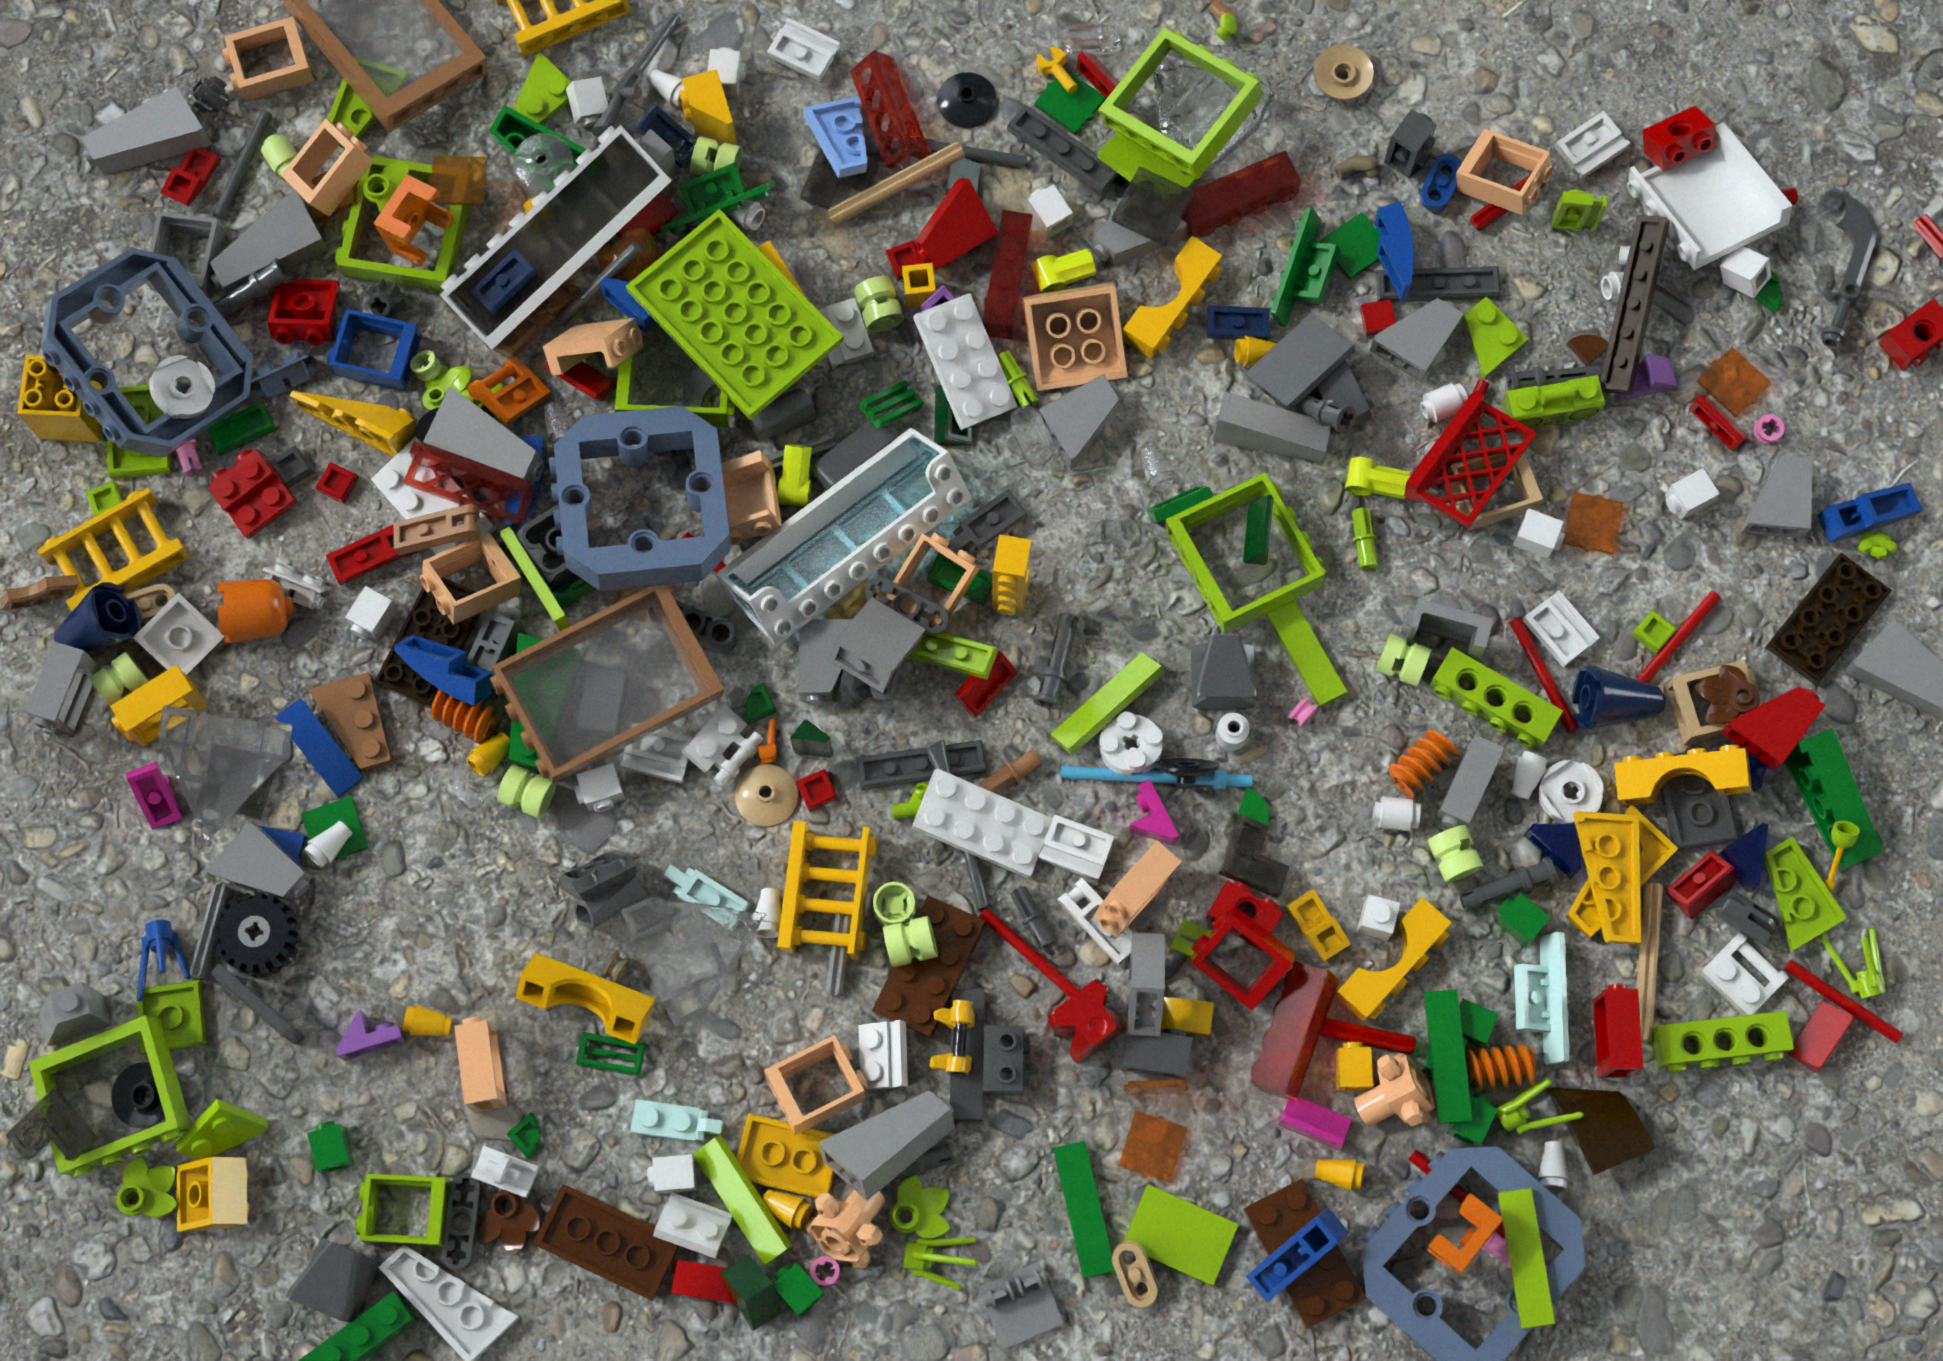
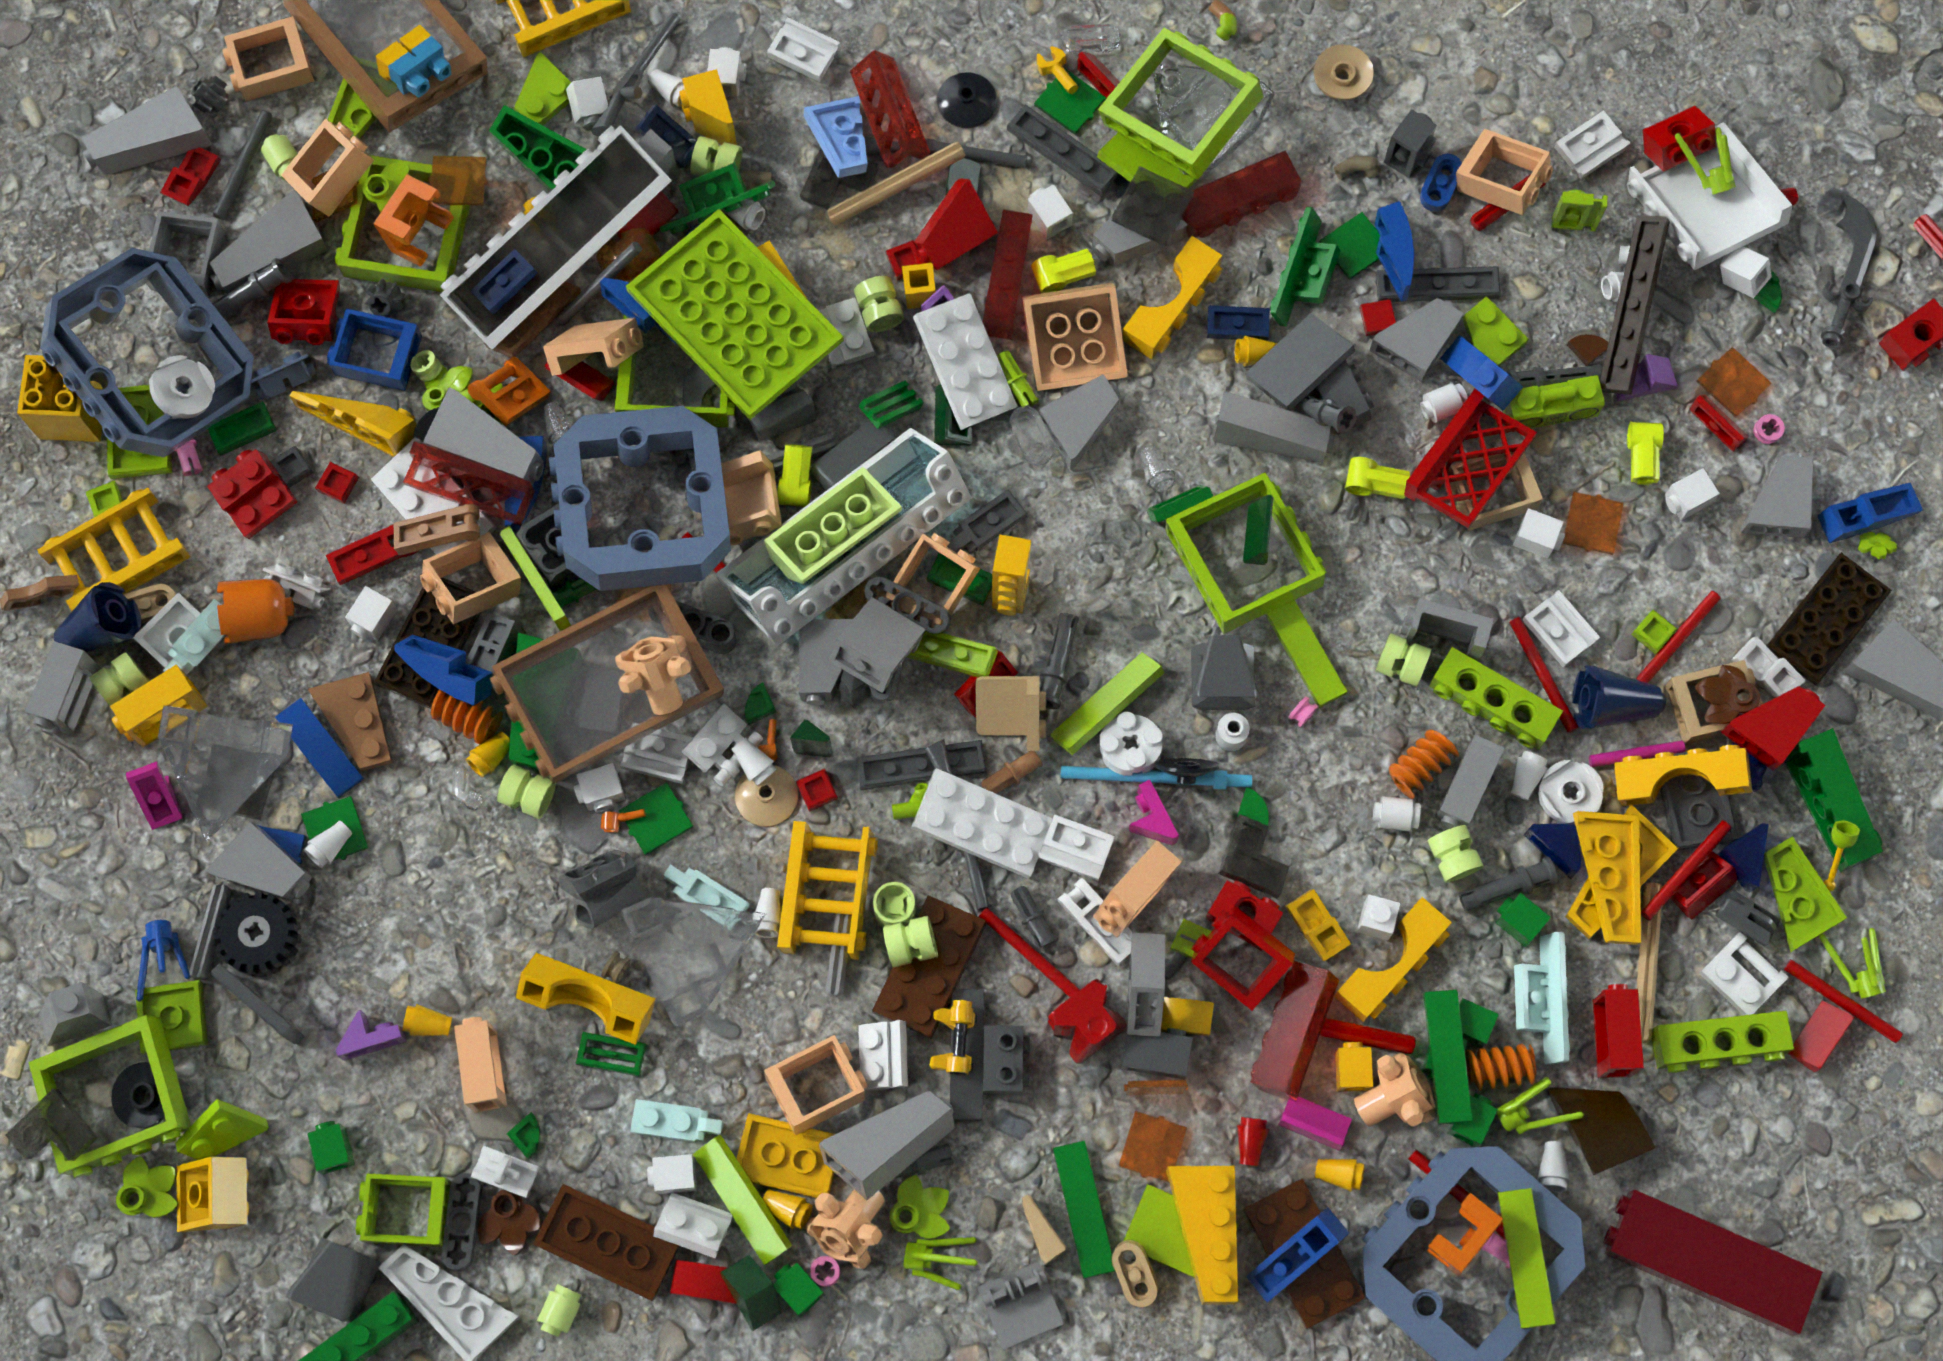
(197, 639): none -> light aqua hinge
(413, 62): none -> dark azure hips
(541, 175): clear dish -> none
(559, 1310): none -> yellowish green brick
(611, 820): none -> orange hand
(654, 667): none -> light nougat piece
(663, 819): none -> green piece
(753, 761): none -> white cone
(831, 526): none -> yellowish green slope
(1011, 707): none -> tan bracket
(1045, 1237): none -> tan slope
(1208, 1222): none -> yellow wedge
(1251, 1139): none -> red cone
(1364, 539): lime axle -> none
(1481, 372): none -> blue slope
(1645, 443): none -> neon yellow piece
(1645, 752): none -> dark pink bar
(1686, 870): none -> red bar
(1712, 1262): none -> dark red brick
(1720, 177): none -> lime plant
(1770, 673): none -> white slope

